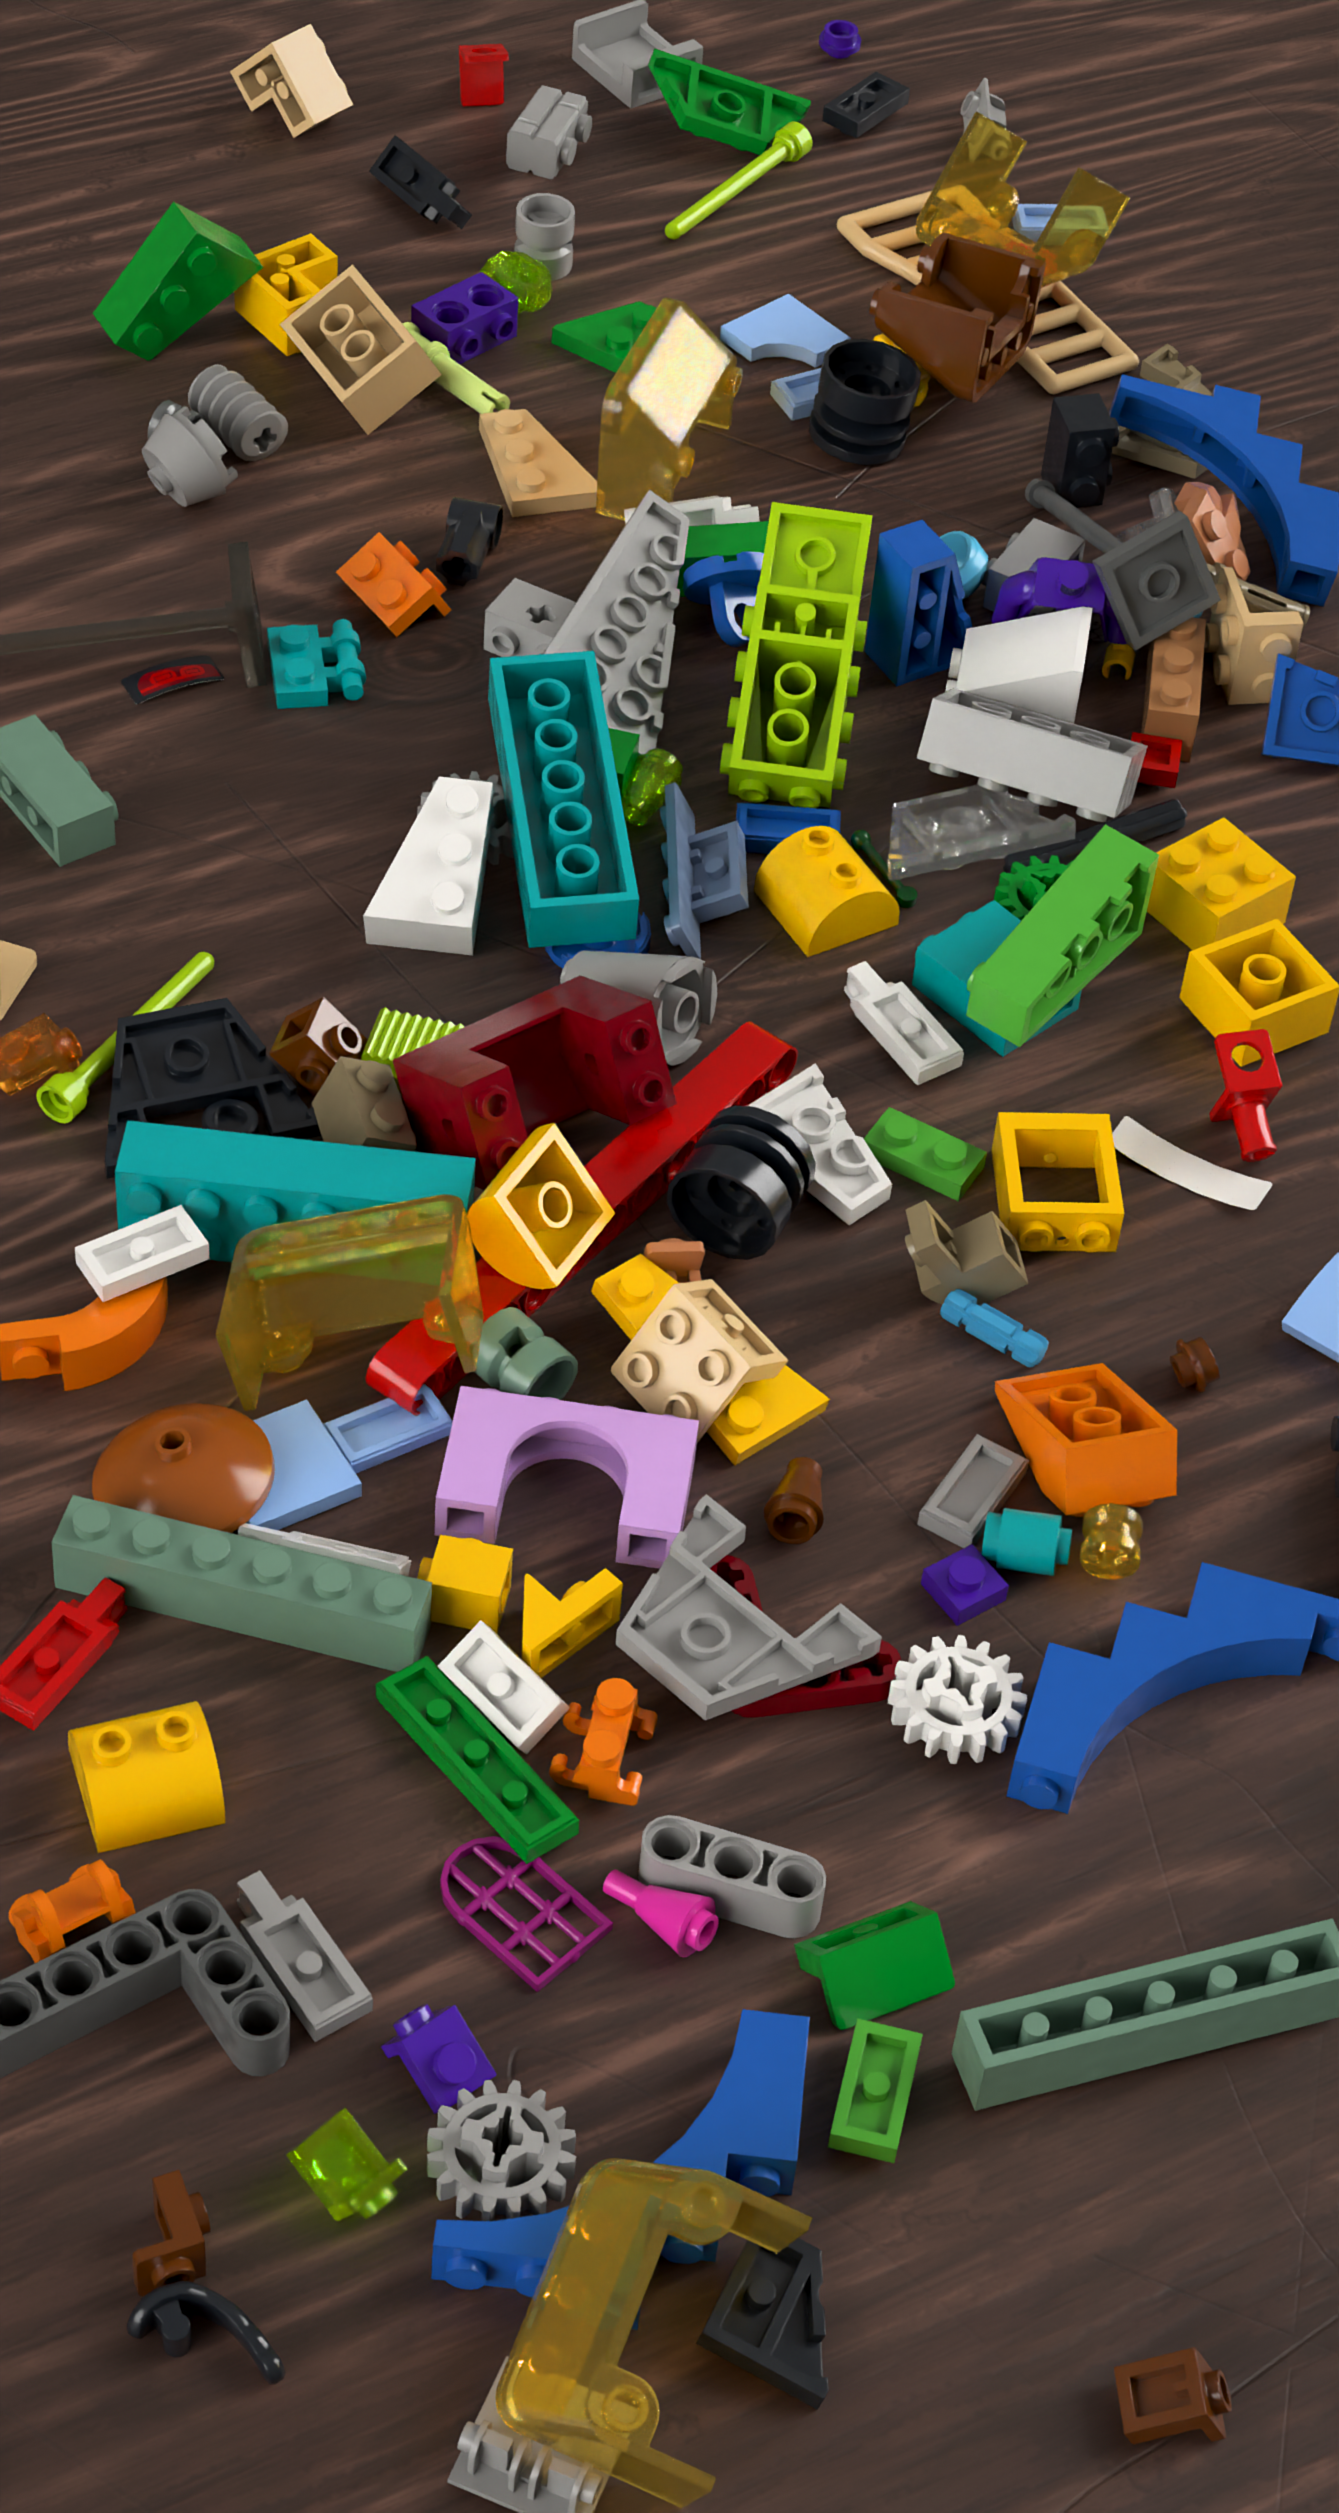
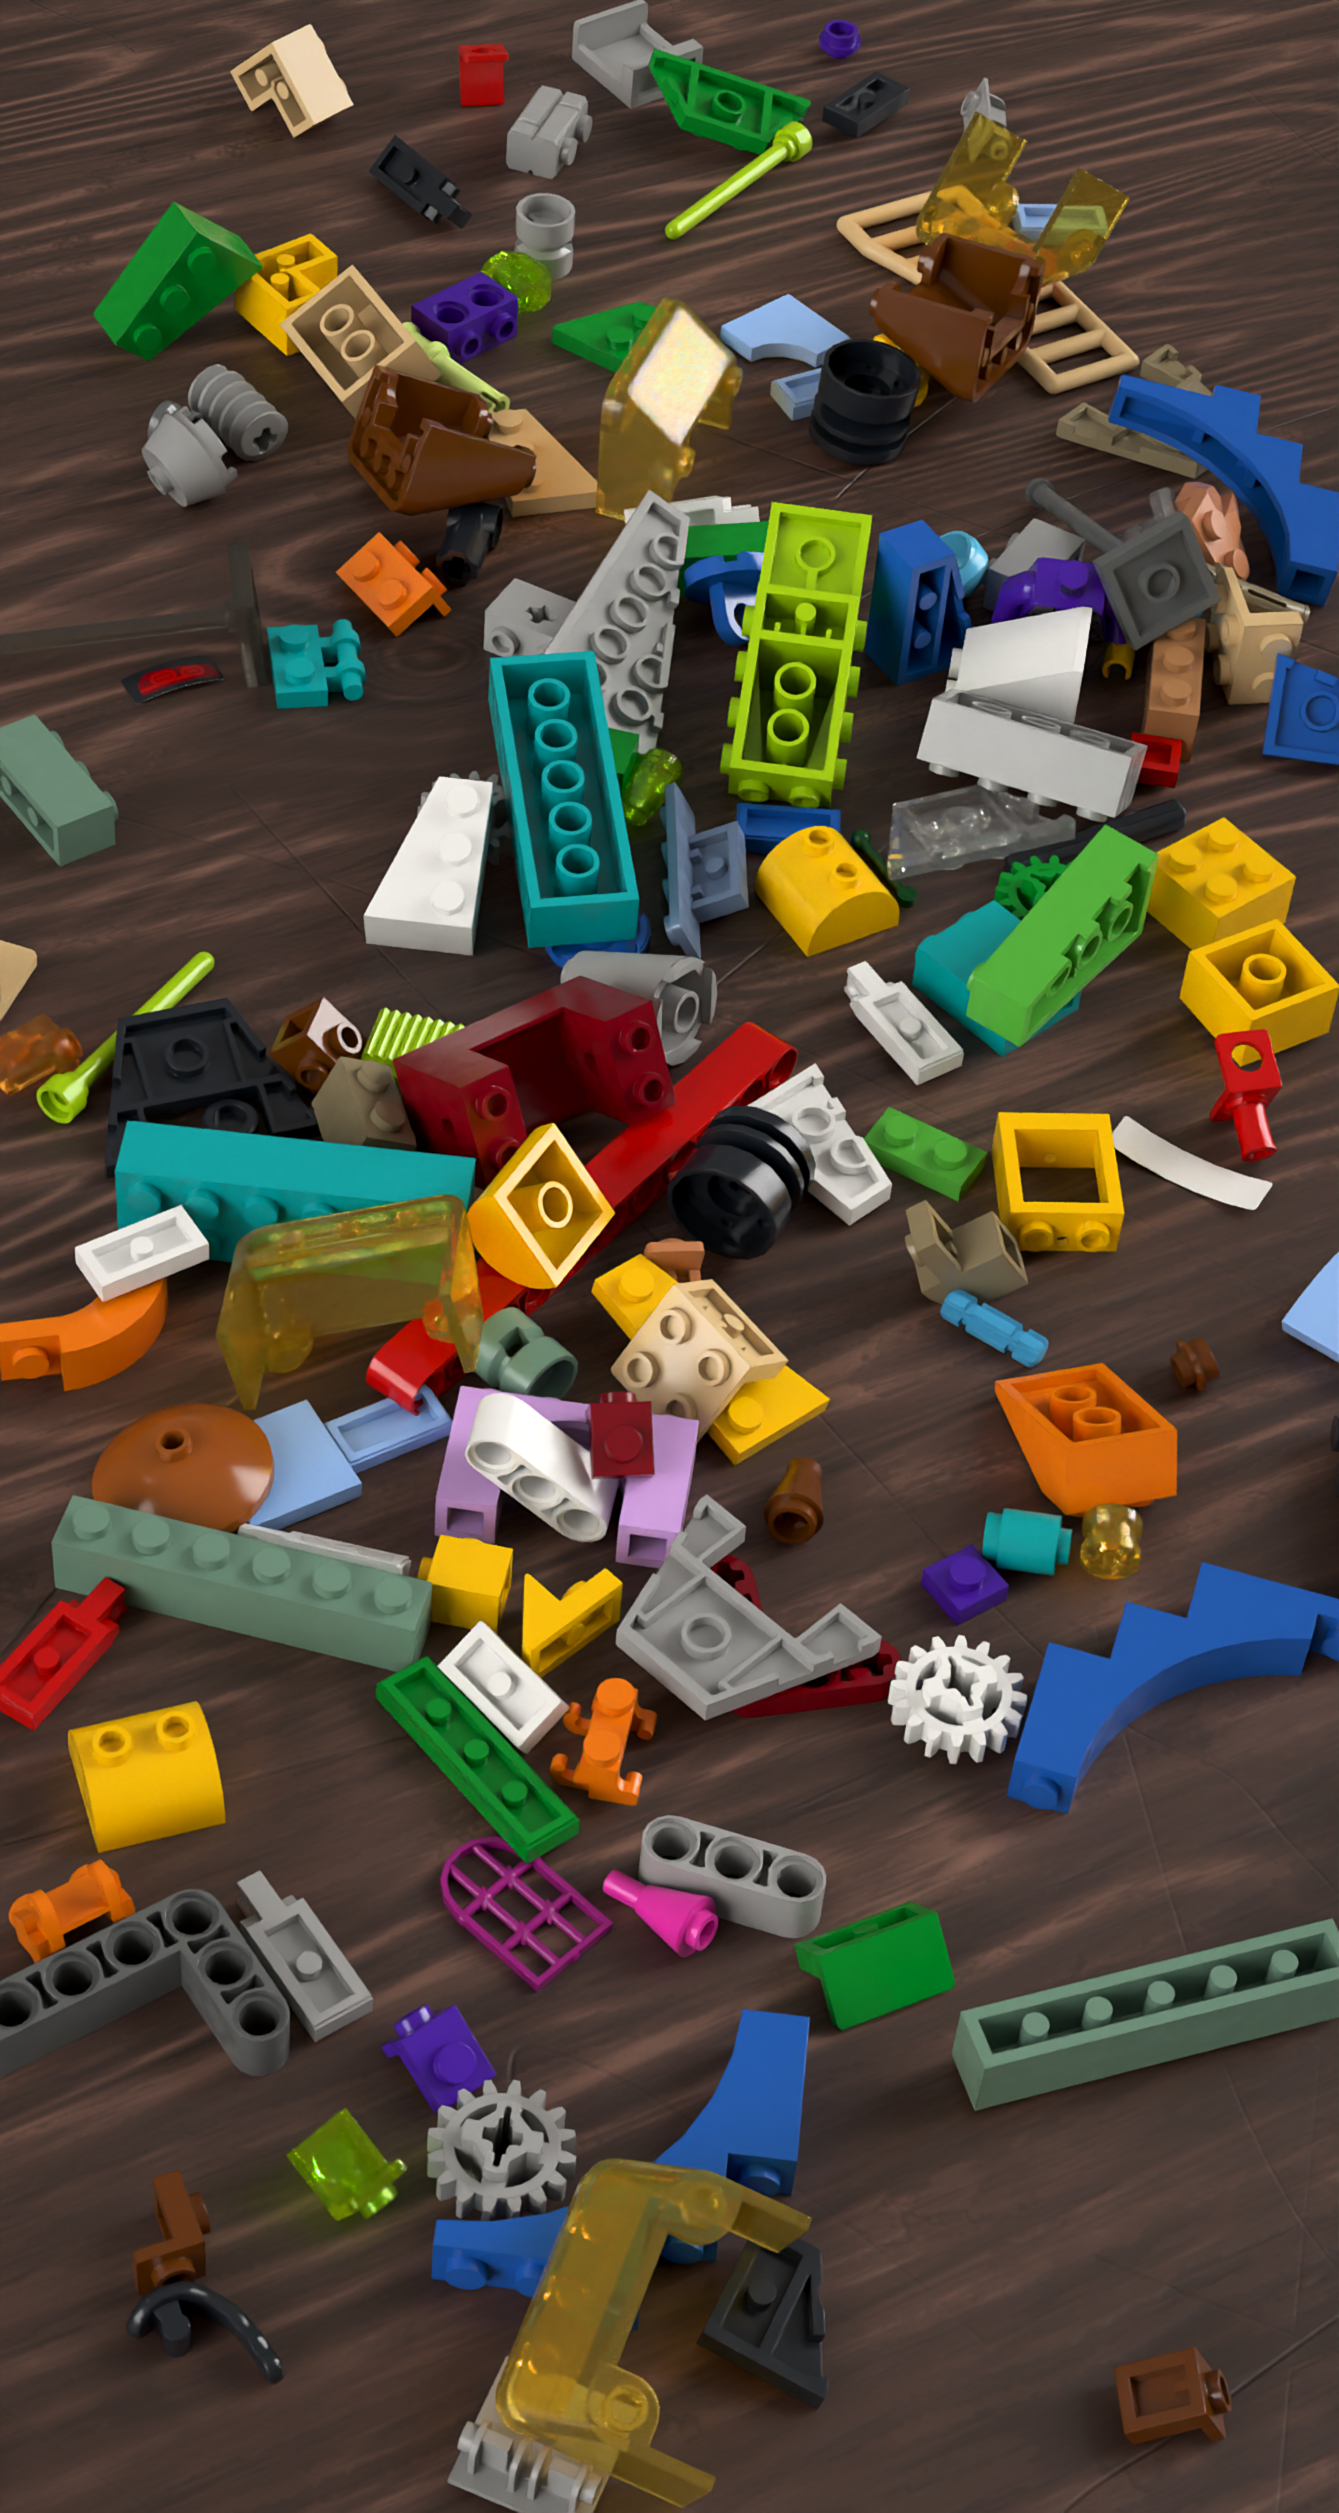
(429, 447): none -> reddish brown windscreen
(540, 1467): none -> white beam
(620, 1437): none -> dark red bracket
(875, 2090): bright green plate -> none
(972, 1488): light grey tile -> none
(1080, 449): black brick -> none

